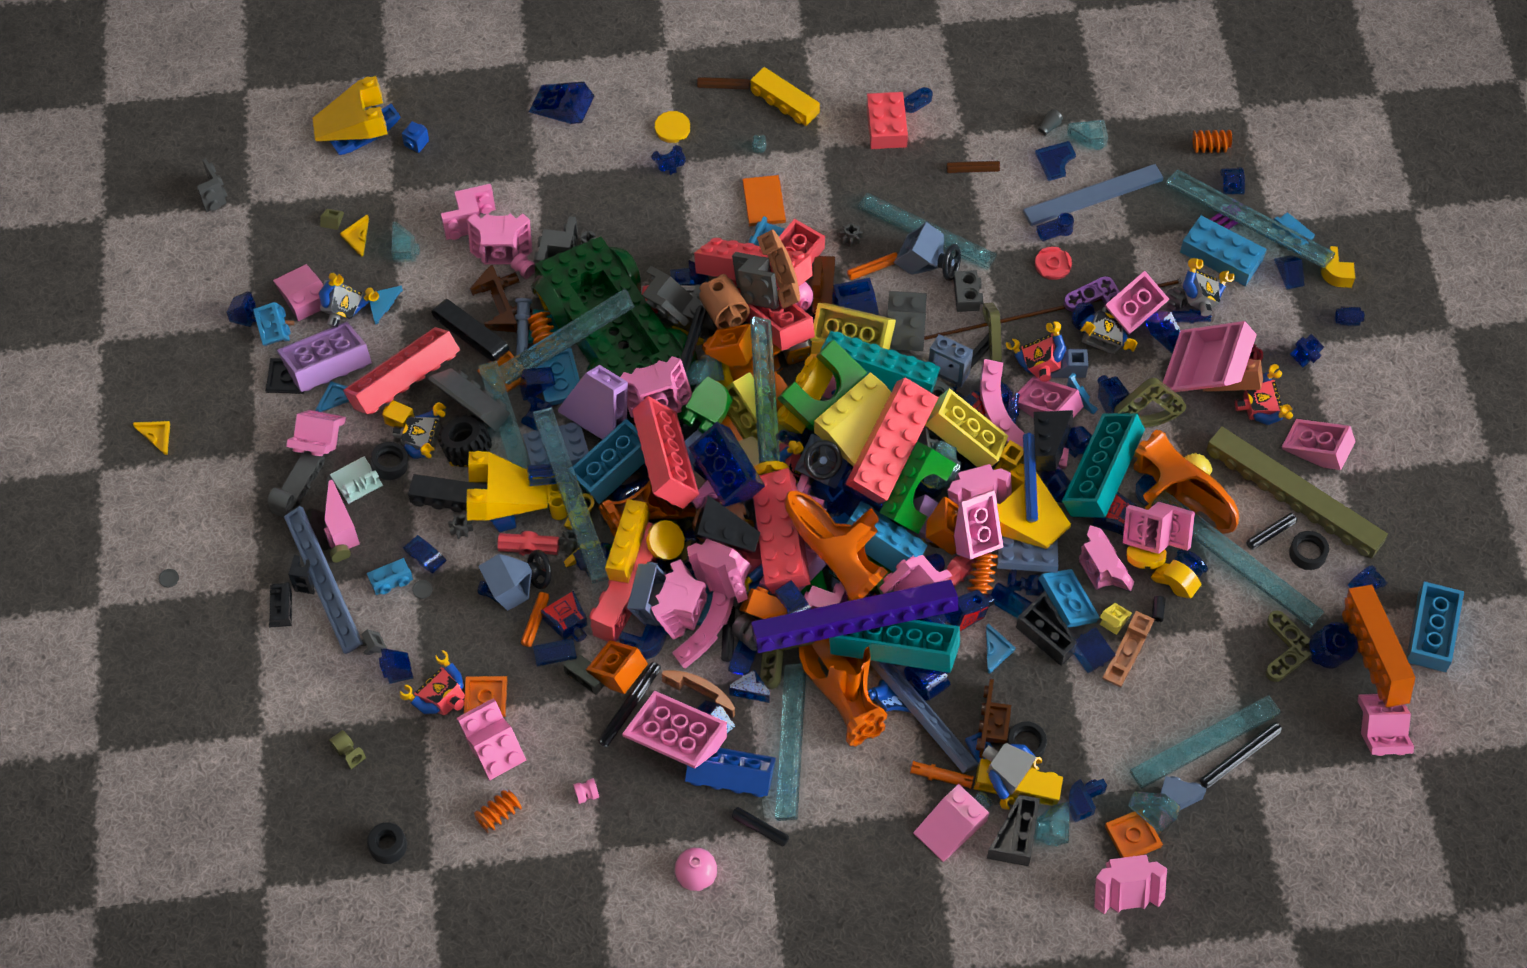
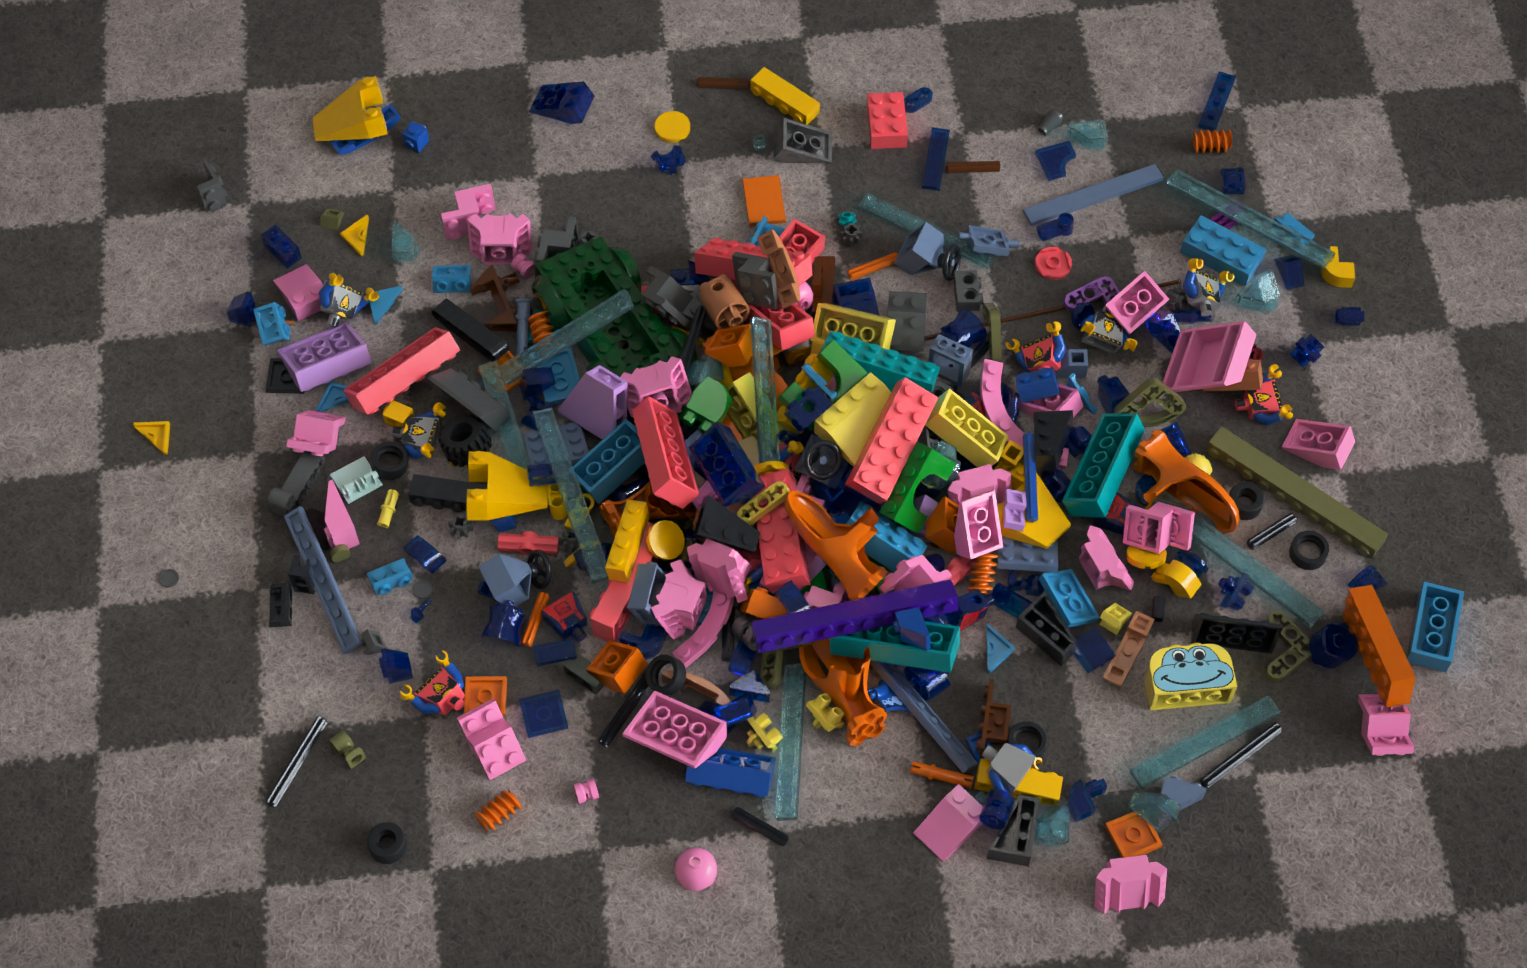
(281, 246): none -> clear blue brick
(296, 761): none -> axle
(388, 508): none -> light yellow axle
(416, 613): none -> clear blue hand
(451, 278): none -> dark azure bracket
(505, 622): none -> clear blue hat
(543, 713): none -> clear blue tile
(654, 669): none -> black tyre
(737, 709): none -> clear blue slope
(759, 724): none -> light yellow hips
(772, 504): none -> light yellow beam
(801, 143): none -> flat silver slope
(818, 381): none -> dark azure tile
(818, 402): none -> clear blue brick
(824, 715): none -> light yellow hips
(846, 218): none -> teal plate
(912, 628): none -> blue slope
(935, 159): none -> clear blue tile
(965, 329): none -> clear blue hat
(988, 240): none -> sand blue plate
(996, 809): none -> clear blue wheel
(1014, 509): none -> lavender slope
(1037, 384): none -> blue brick
(1177, 439): none -> clear blue hips
(1190, 677): none -> brick
(1217, 101): none -> clear blue tile
(1232, 588): none -> clear blue hips
(1235, 633): none -> black slope
(1249, 490): none -> black tyre
(1260, 294): none -> clear light blue slope

